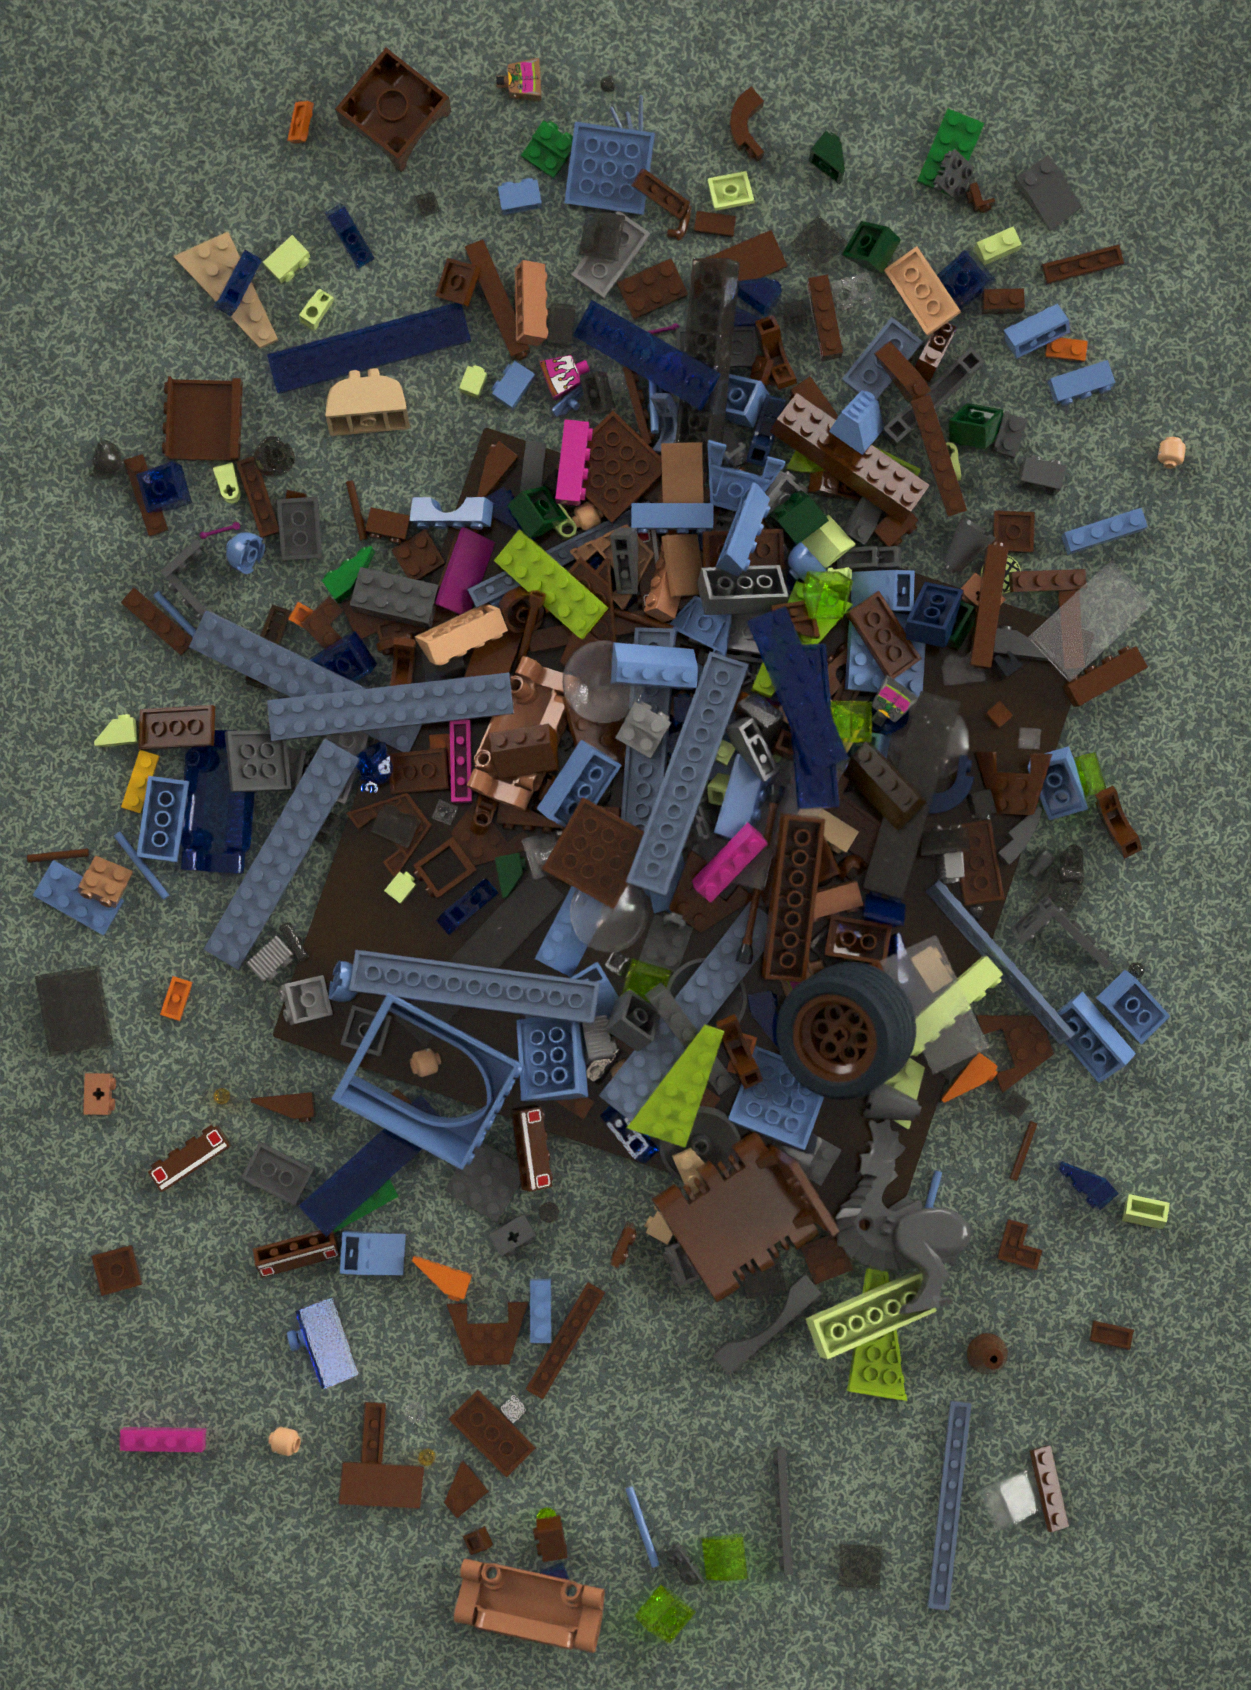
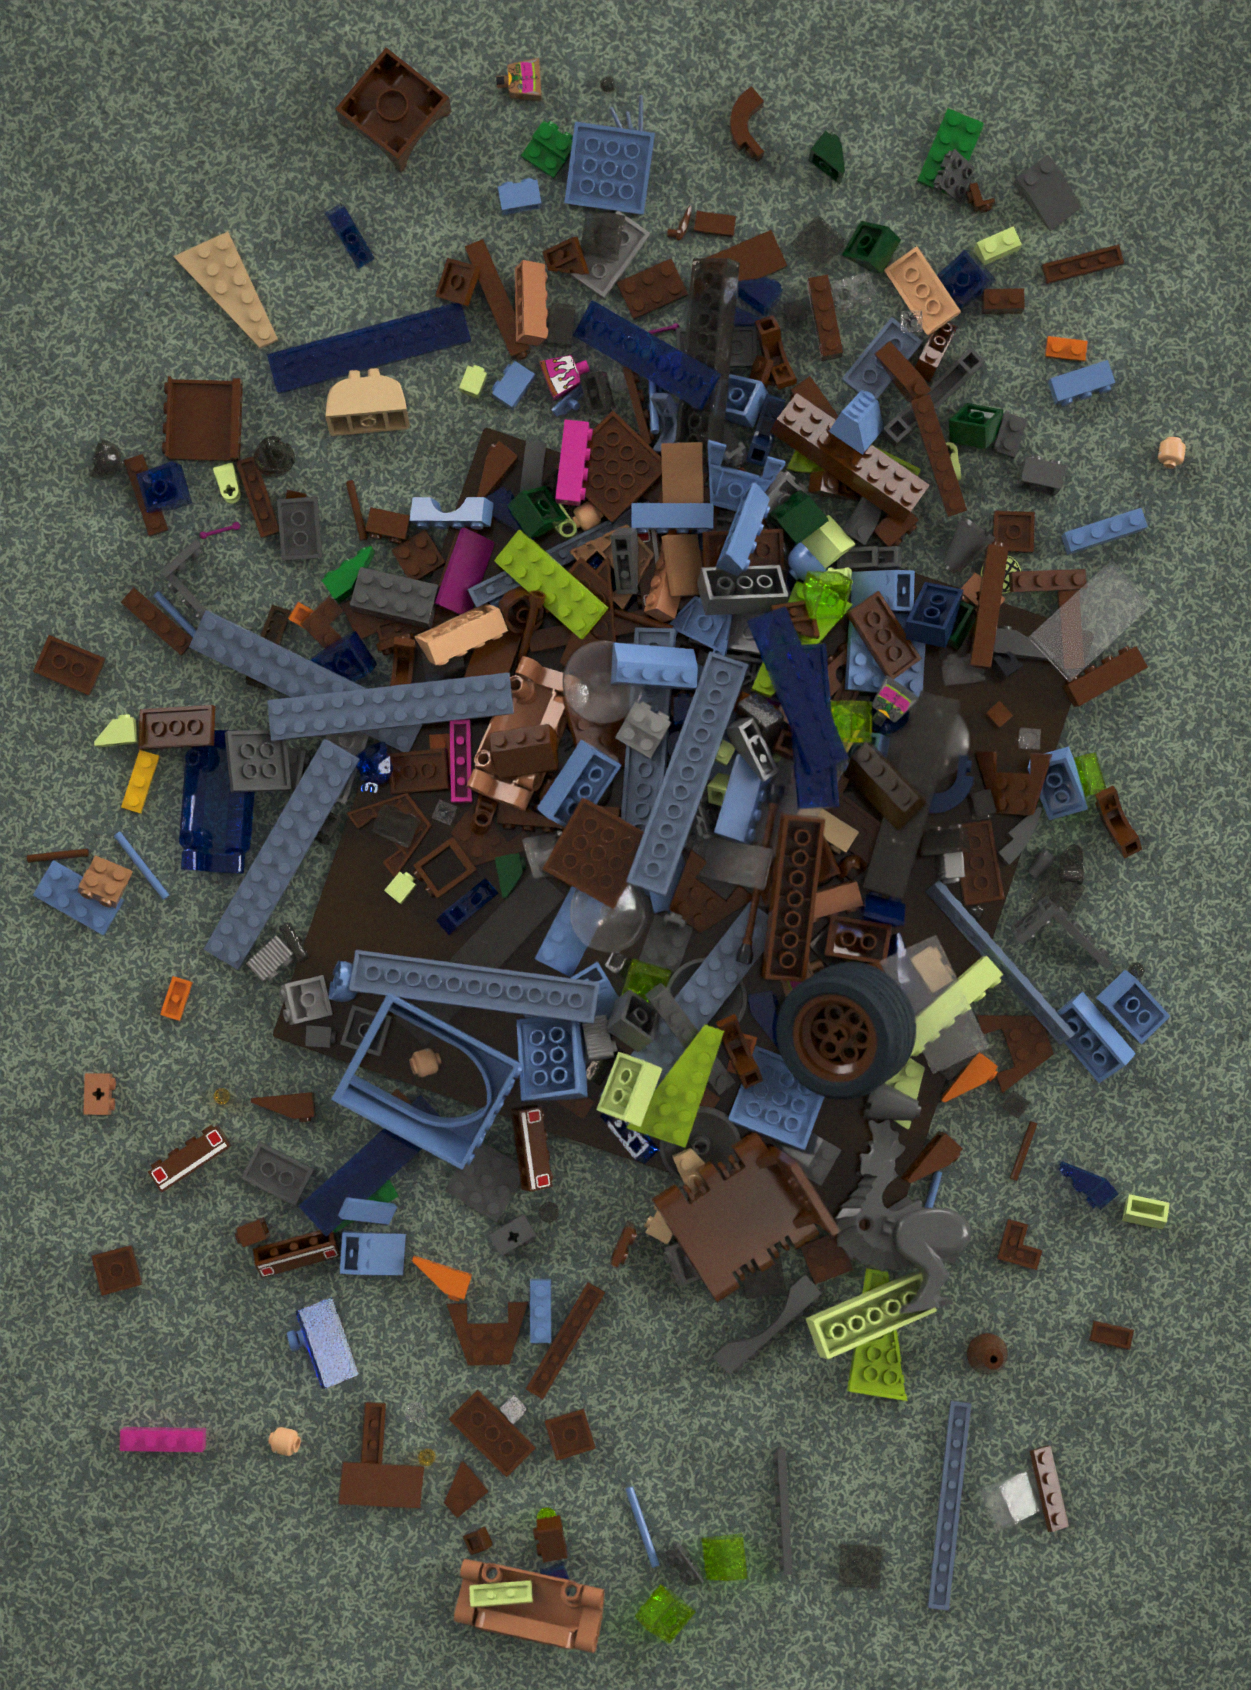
(69, 665): none -> reddish brown plate
(74, 1010): clear smoke slope -> none
(162, 819): medium blue slope -> none
(237, 283): clear blue slope -> none
(244, 550): medium blue cylinder -> none
(252, 1232): none -> reddish brown brick
(287, 260): yellowish green brick -> none
(300, 122): orange plate -> none
(316, 309): yellowish green leg -> none
(320, 1036): none -> dark grey brick
(367, 1211): none -> medium blue tile
(427, 204): clear smoke slope -> none
(501, 1594): none -> yellowish green plate
(566, 257): none -> reddish brown wing
(570, 1434): none -> reddish brown plate
(629, 1089): none -> yellowish green slope
(660, 194): reddish brown plate -> none
(729, 862): dark pink brick -> none
(730, 190): yellowish green slope -> none
(911, 321): none -> clear tile
(936, 1155): none -> reddish brown slope
(1037, 330): medium blue brick -> none

